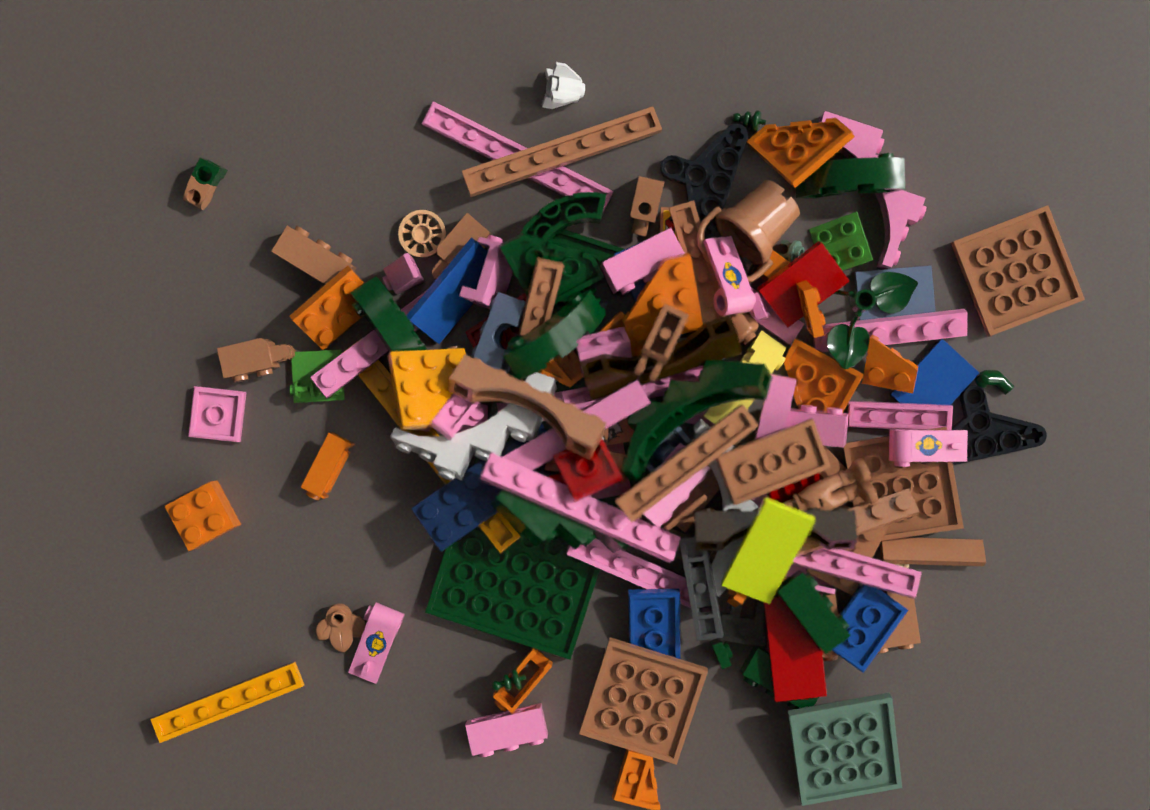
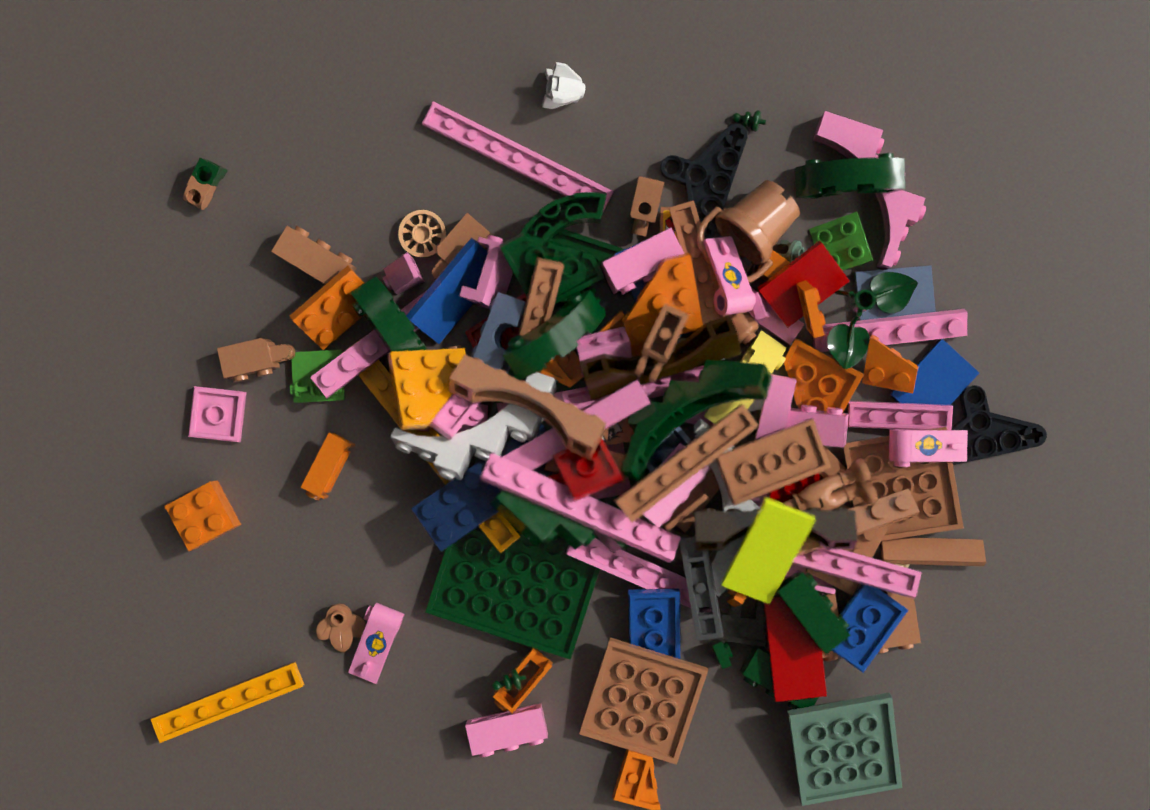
(561, 151): nougat plate -> none
(801, 147): orange plate -> none
(994, 377): dark green arm -> none
(1017, 271): nougat plate -> none

